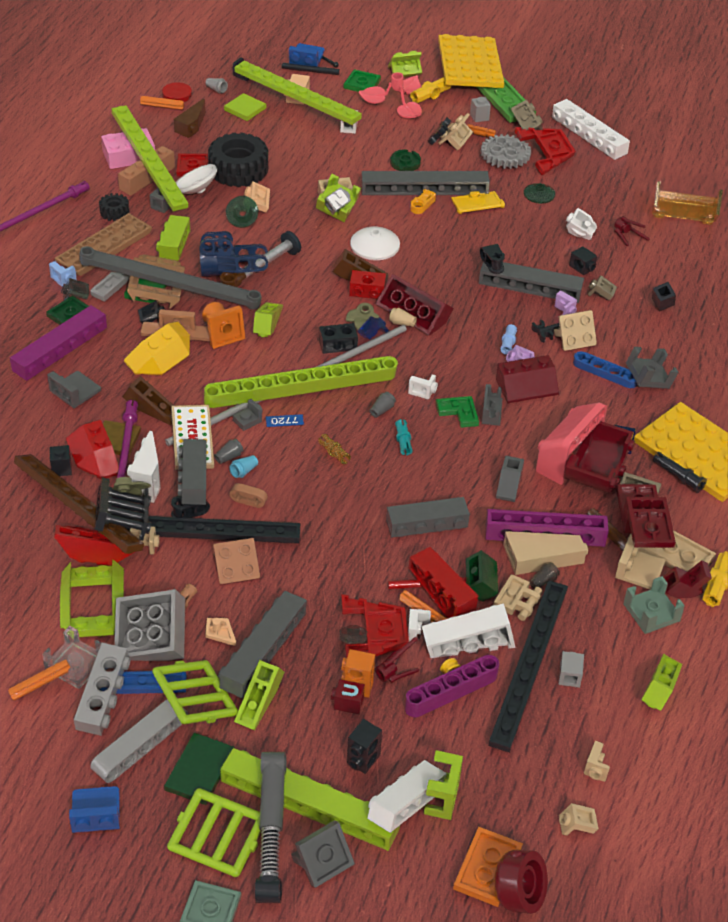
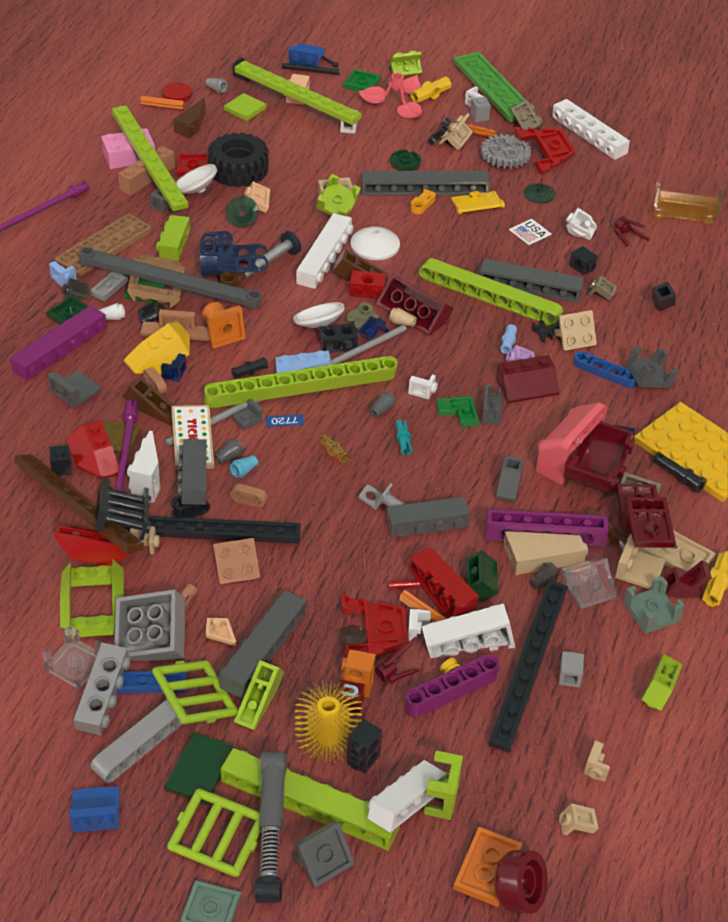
(39, 680): orange axle -> none
(113, 206): black tyre -> none
(114, 311): none -> white cone
(125, 485): olive plate -> none
(155, 380): none -> nougat beam
(176, 369): none -> clear blue bracket
(249, 368): none -> black pin
(266, 319): lime slope -> none
(302, 361): none -> light blue wing
(319, 315): none -> white dish
(324, 251): none -> white brick
(327, 721): none -> yellow piece
(337, 200): brick -> none
(386, 497): none -> light grey bracket
(470, 61): yellow plate -> none
(471, 94): none -> white bracket
(491, 291): none -> lime beam
(493, 258): black piece -> none
(513, 592): tan plate -> none
(530, 231): none -> sticker
(565, 303): lavender bracket -> none
(589, 582): none -> clear slope

